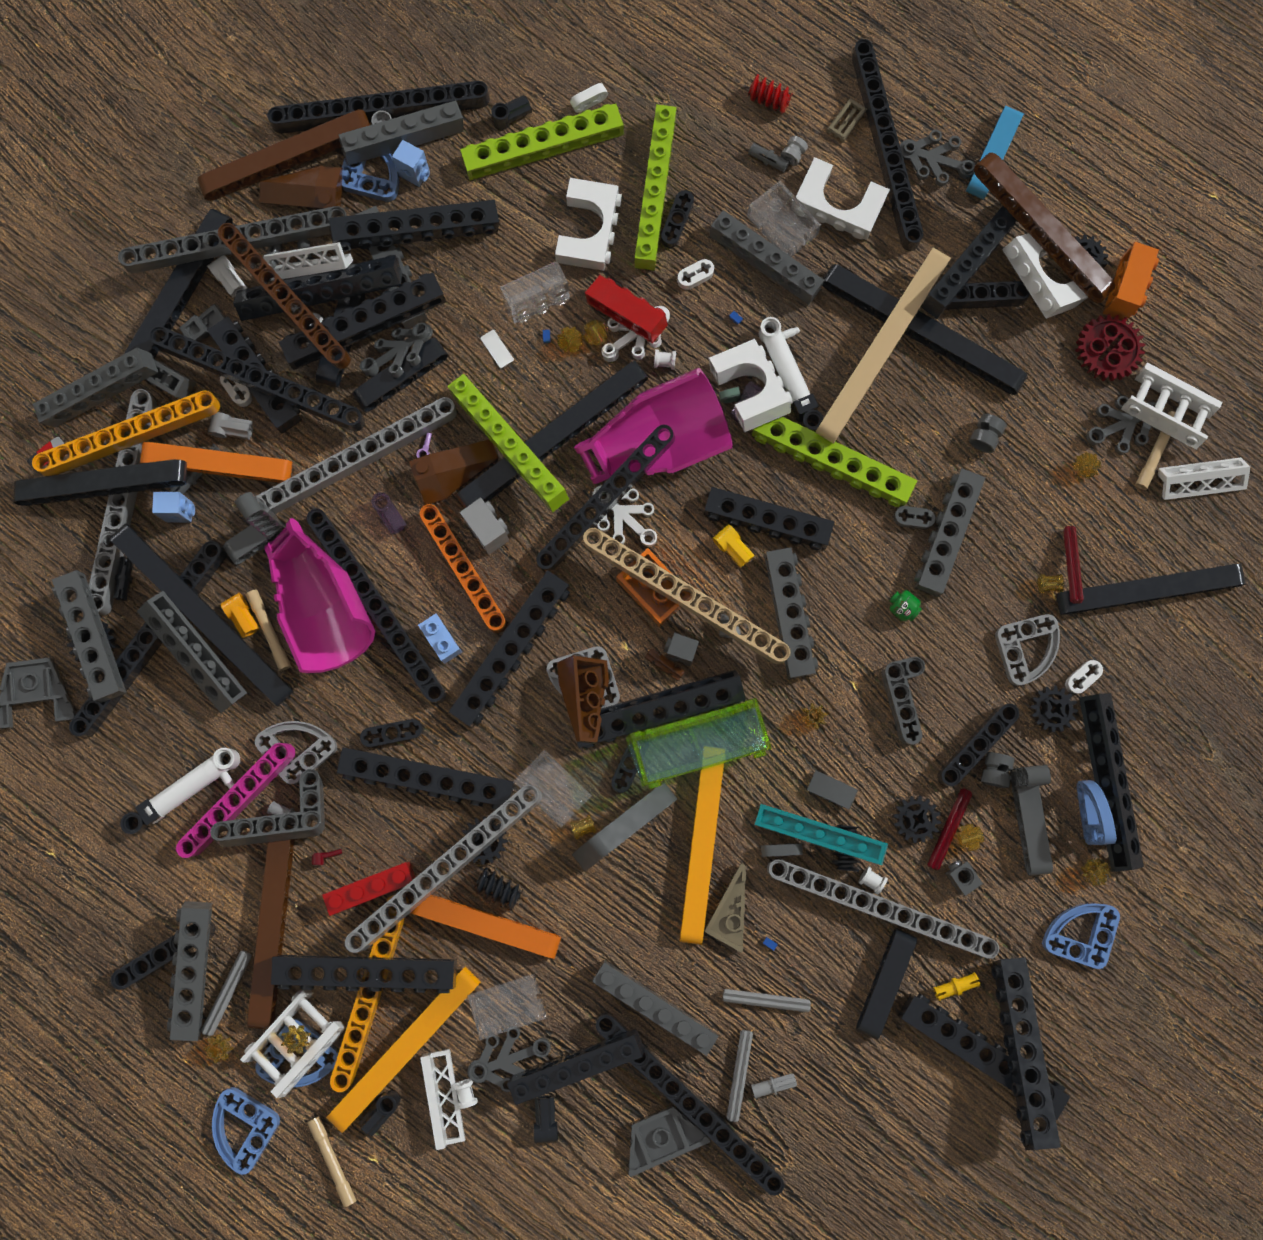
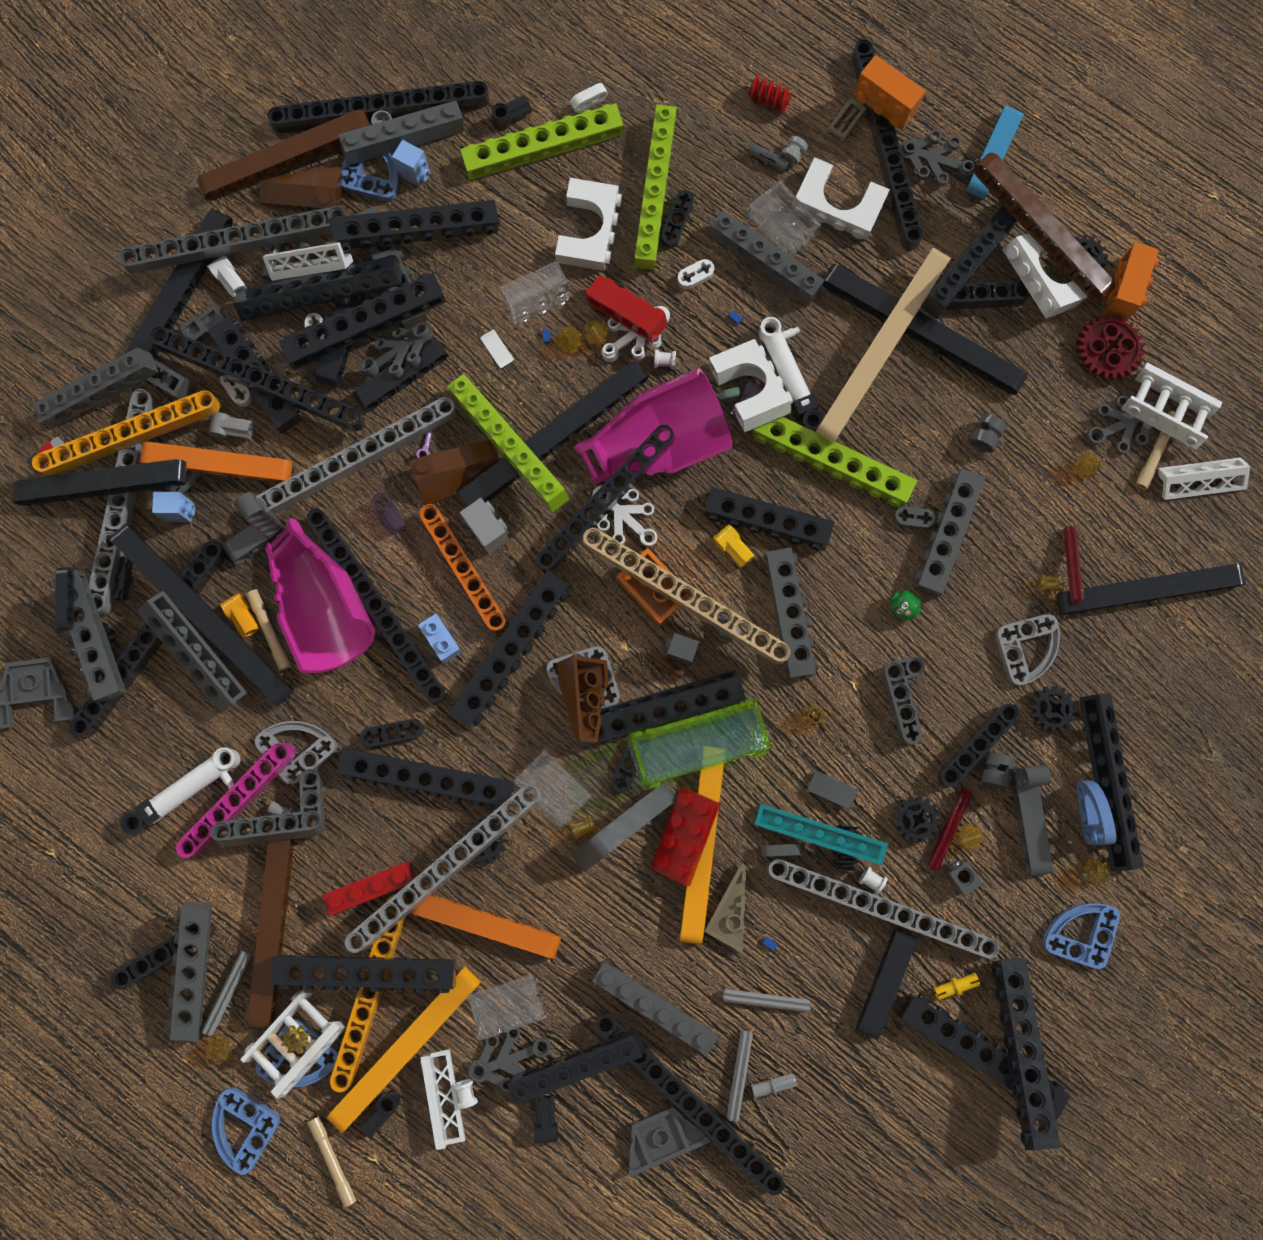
(64, 599): none -> black beam
(277, 289): reddish brown beam -> none
(318, 858): dark red hand -> none
(498, 889): black piece -> none
(685, 836): none -> red plate
(889, 92): none -> orange brick
(1087, 680): white beam -> none

